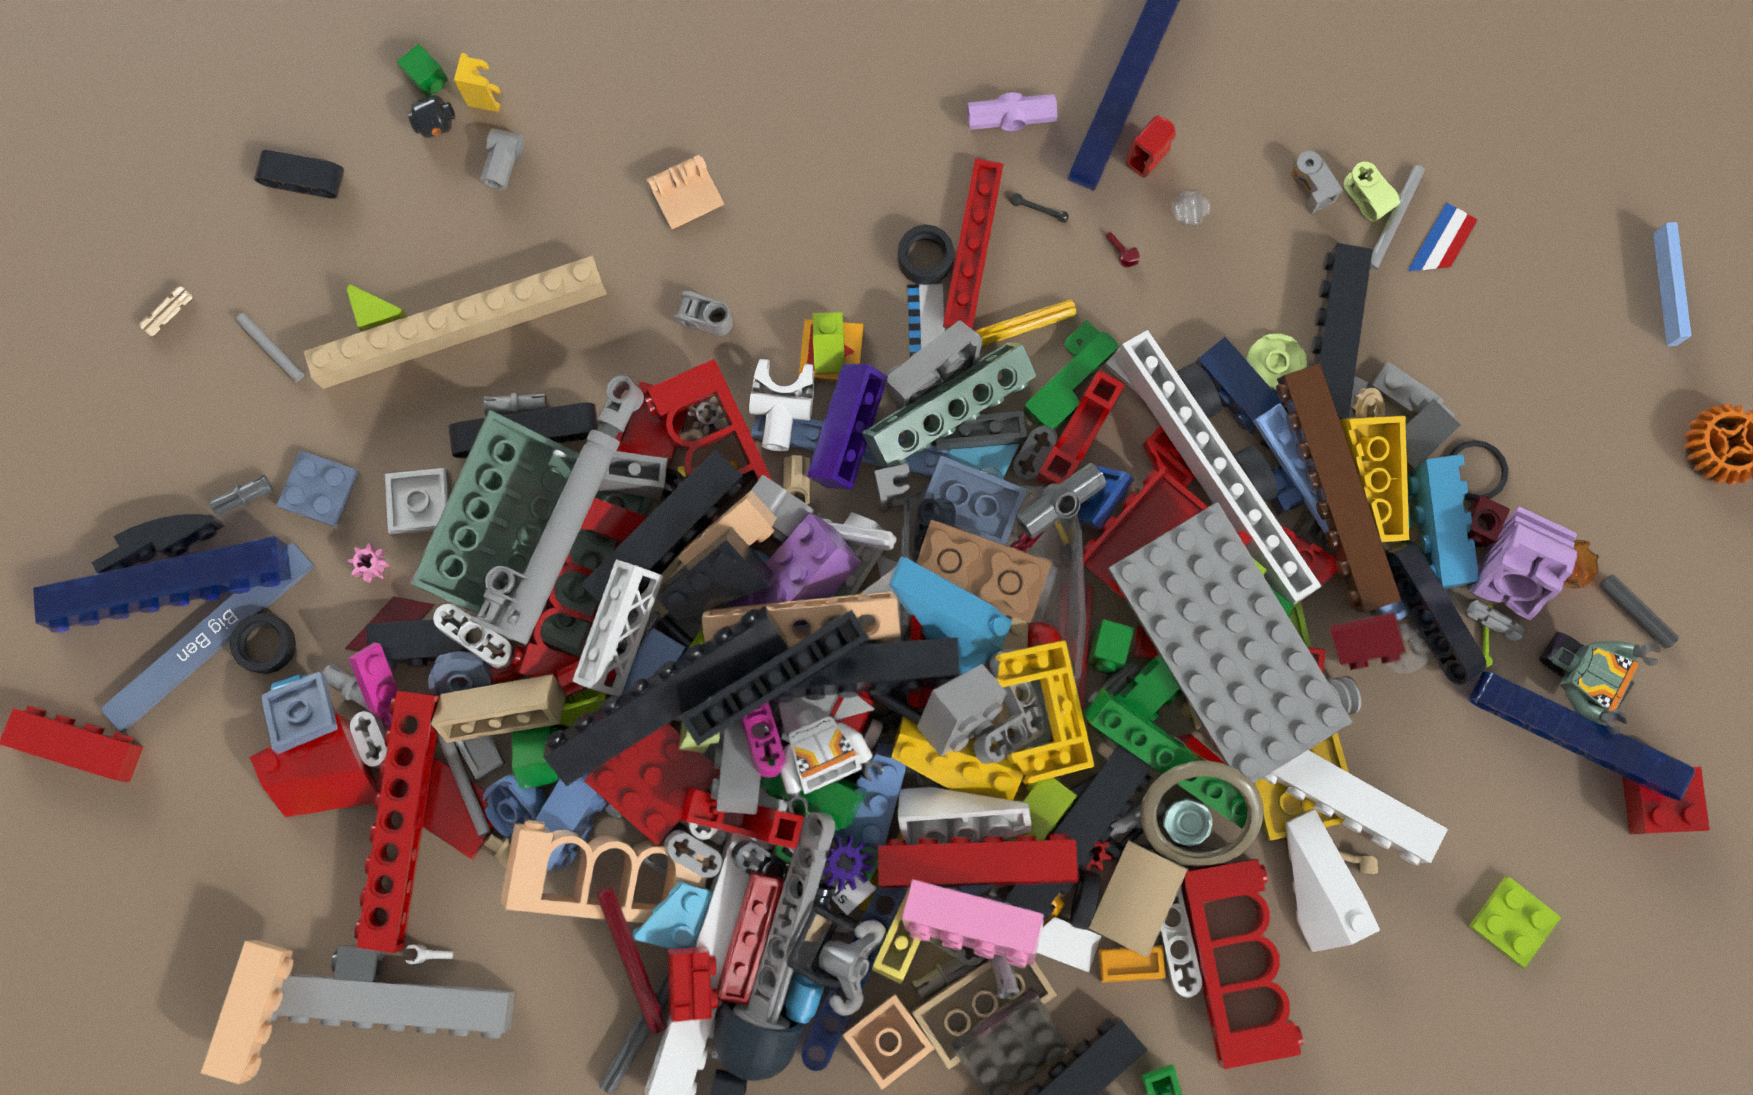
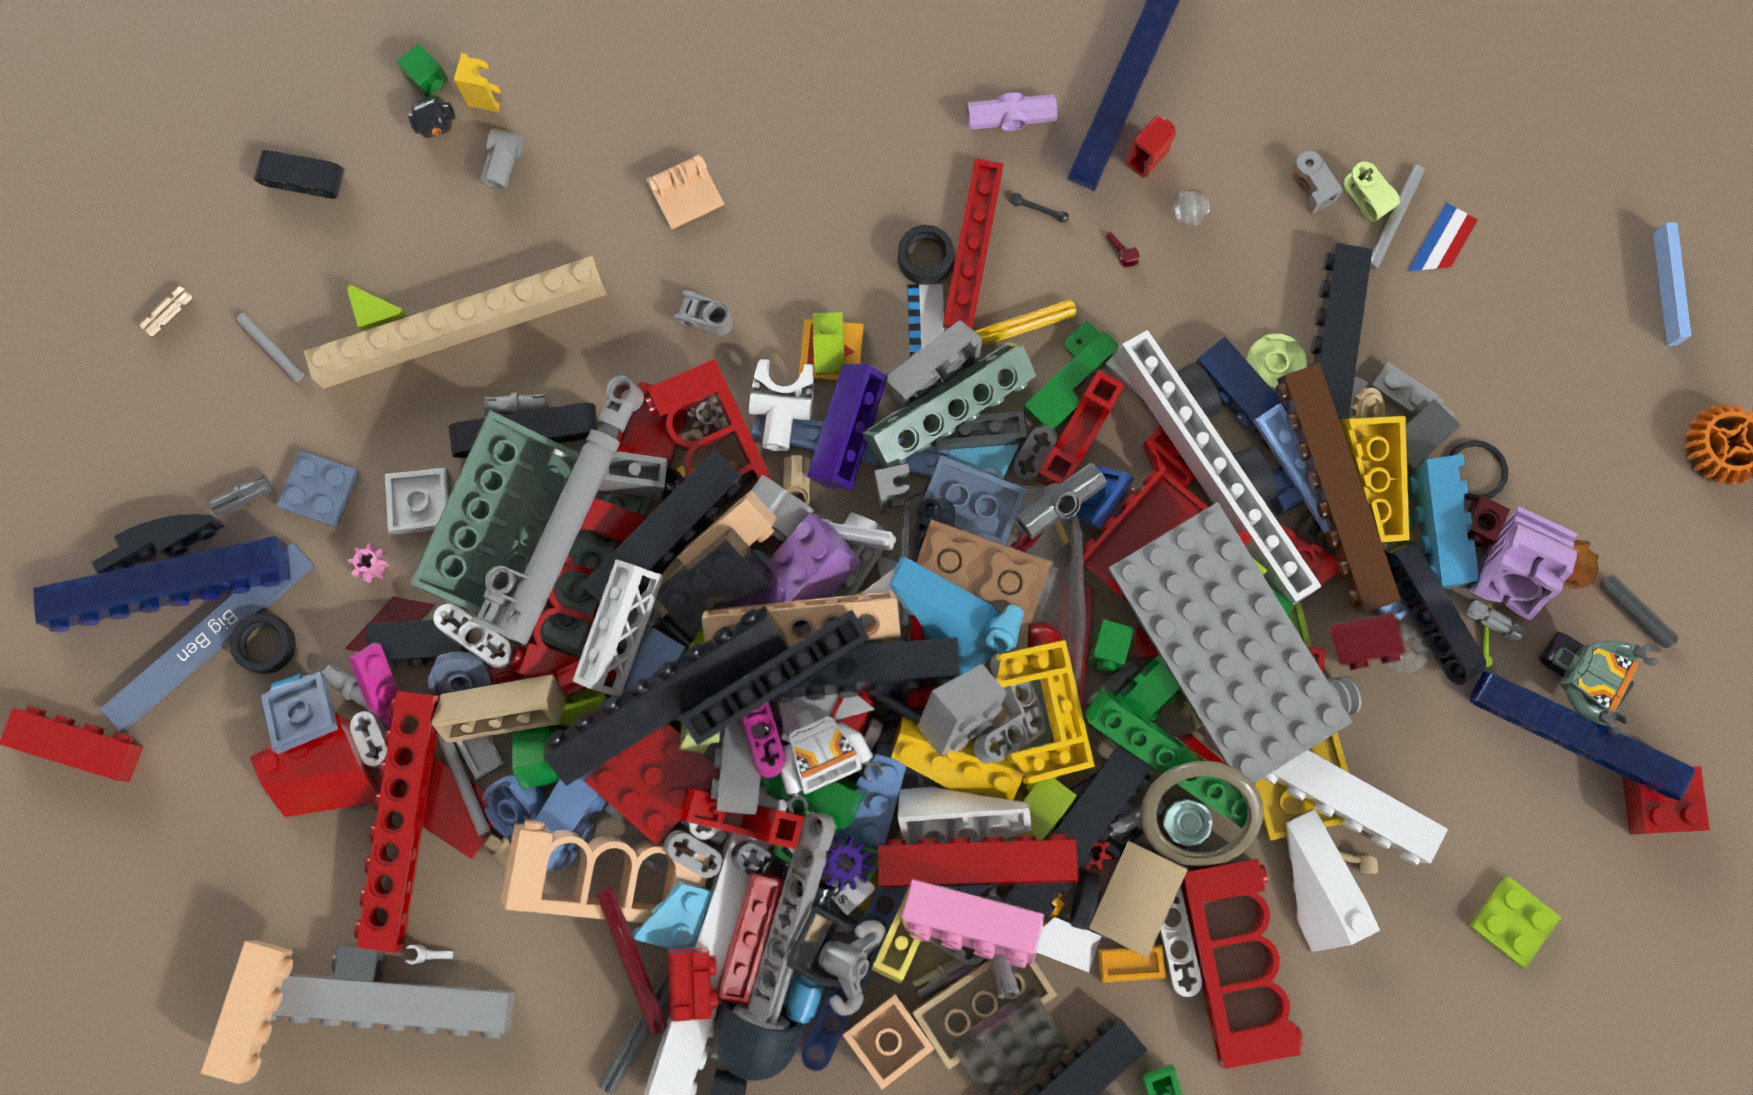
(1004, 631): none -> medium azure cone

